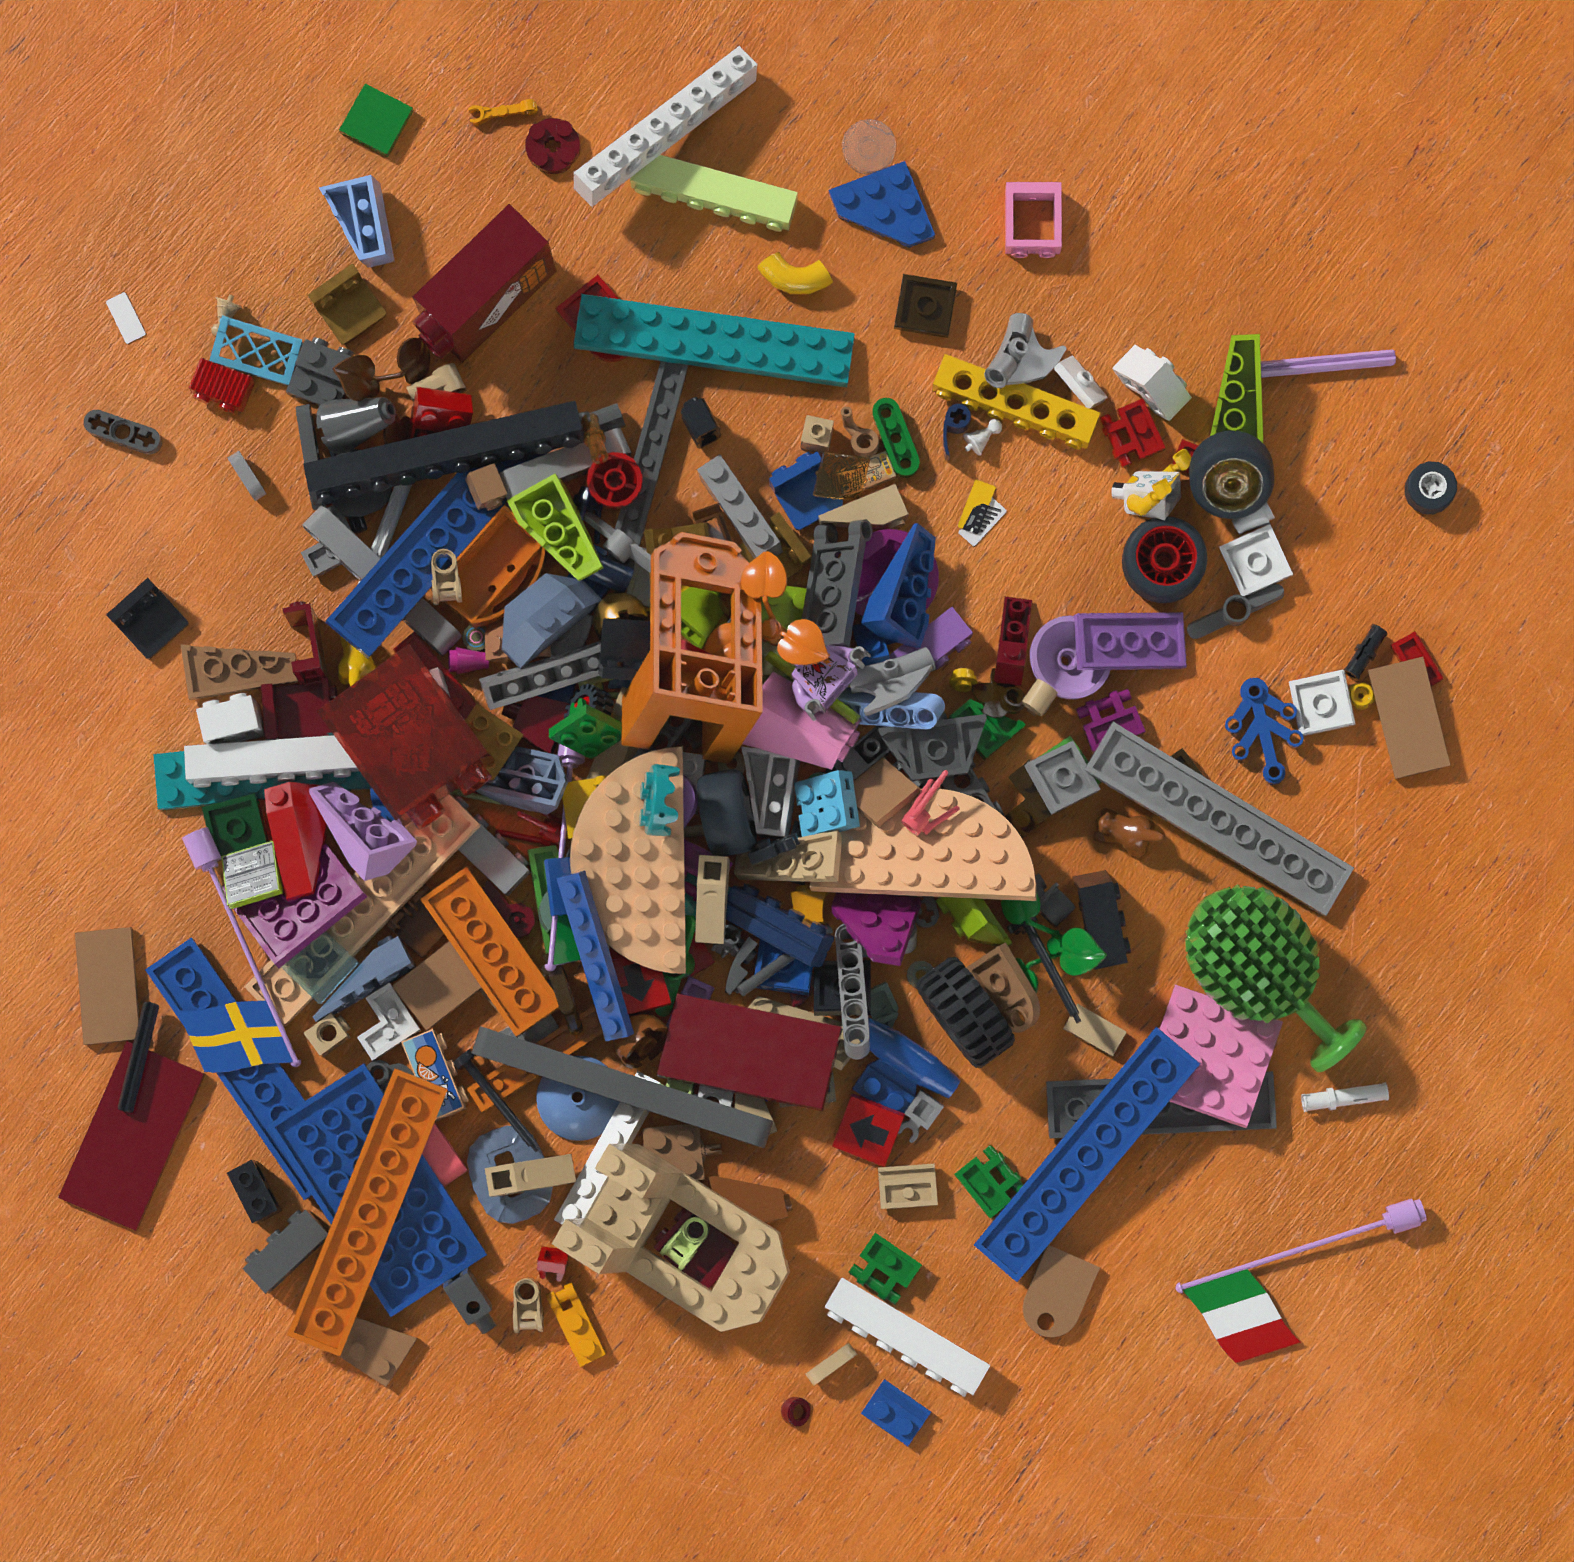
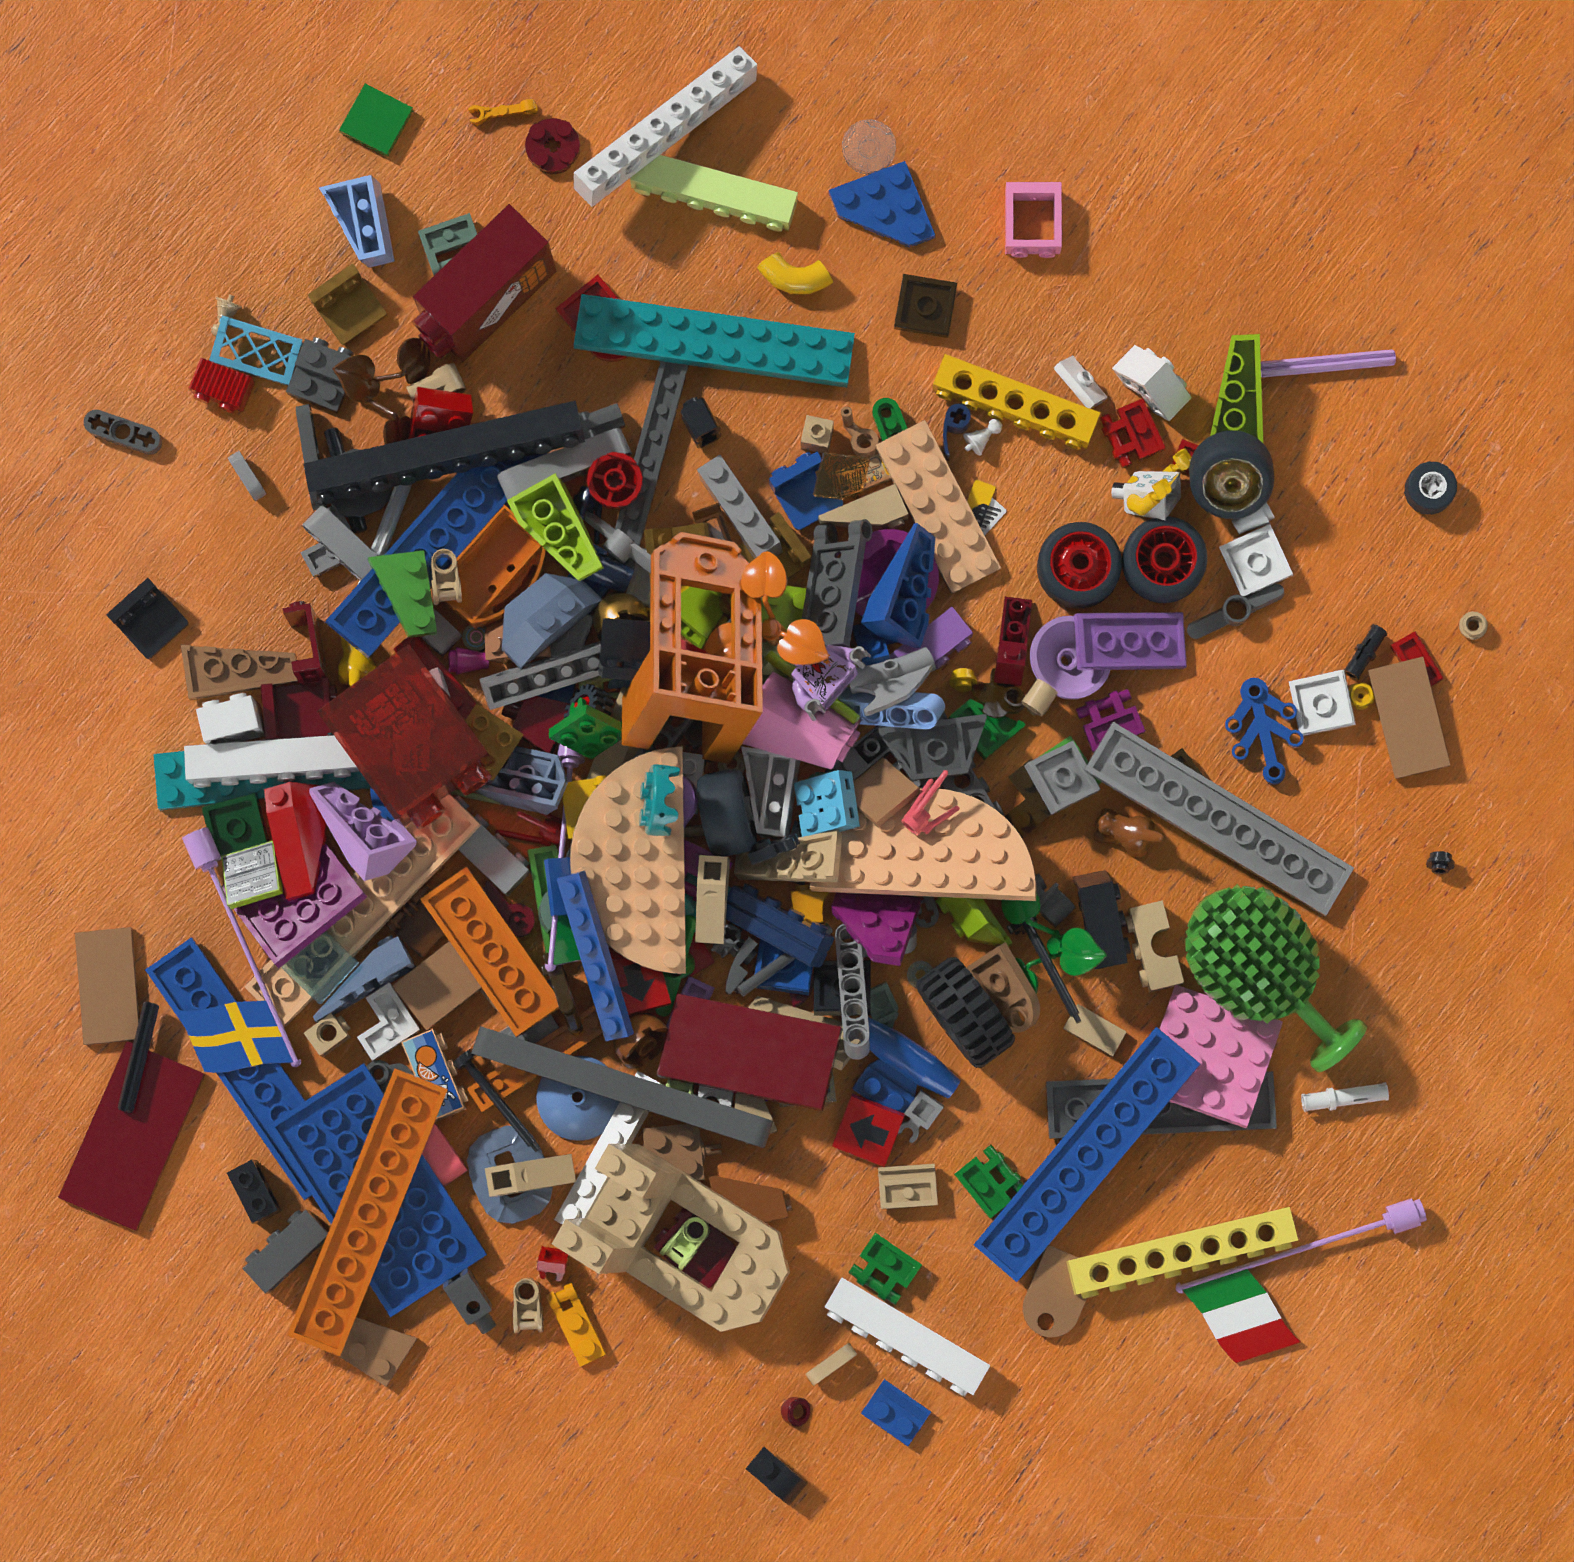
(125, 317): white sticker -> none
(353, 422): dark grey cone -> none
(408, 589): none -> bright green wing
(446, 238): none -> sand green plate
(486, 487): medium nougat brick -> none
(594, 438): clear orange pin -> none
(776, 1476): none -> black brick
(938, 505): none -> light nougat plate
(1021, 356): light grey pin -> none
(1075, 586): none -> wheel
(1157, 971): none -> tan arch
(1279, 1222): none -> light yellow brick
(1440, 862): none -> black plate
(1479, 619): none -> tan plate

